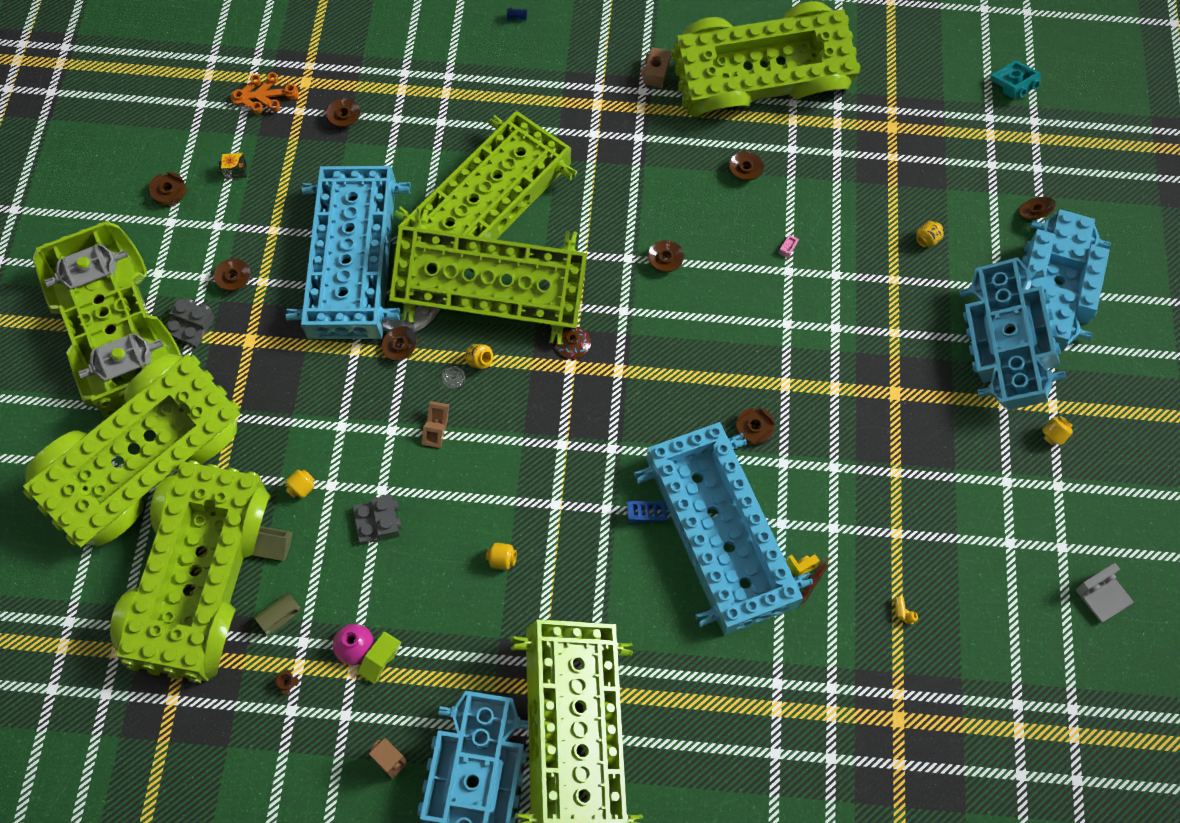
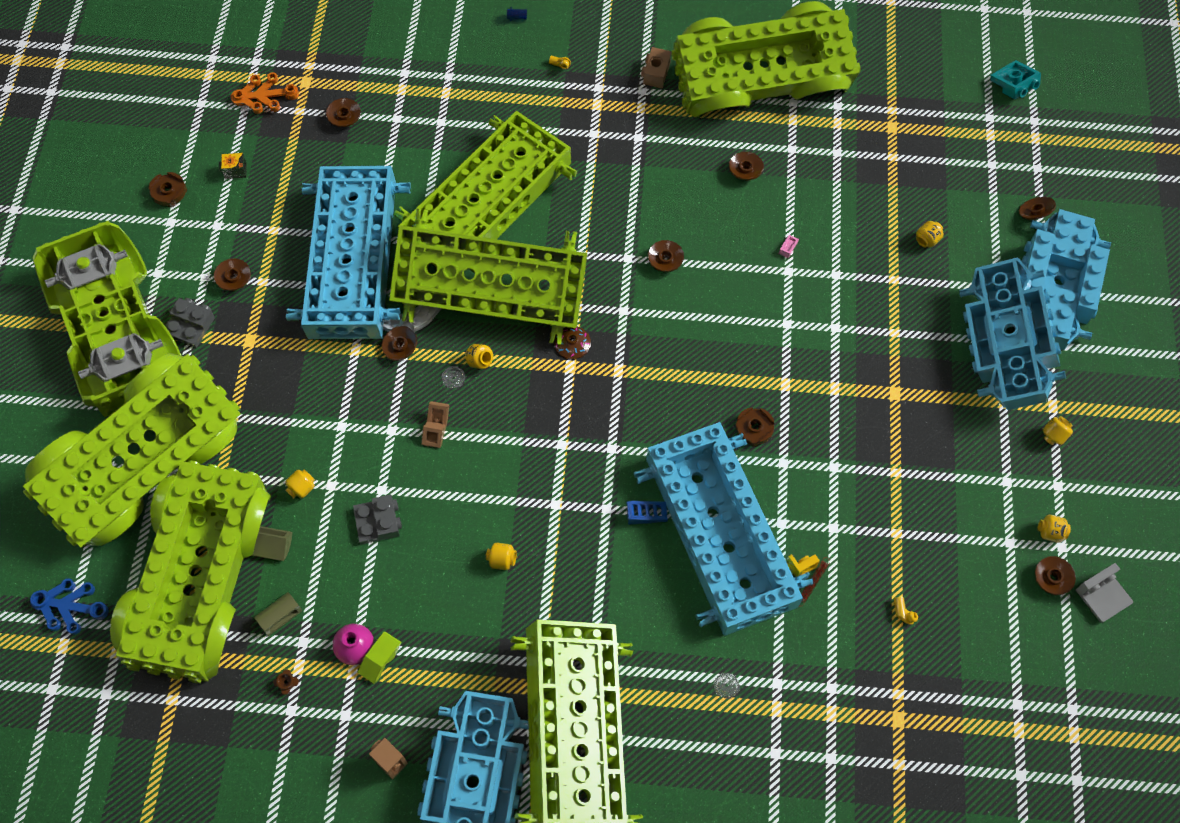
(65, 604): none -> blue plant
(562, 62): none -> yellow arm
(723, 691): none -> clear plate
(1054, 528): none -> yellow head
(1060, 570): none -> reddish brown dish

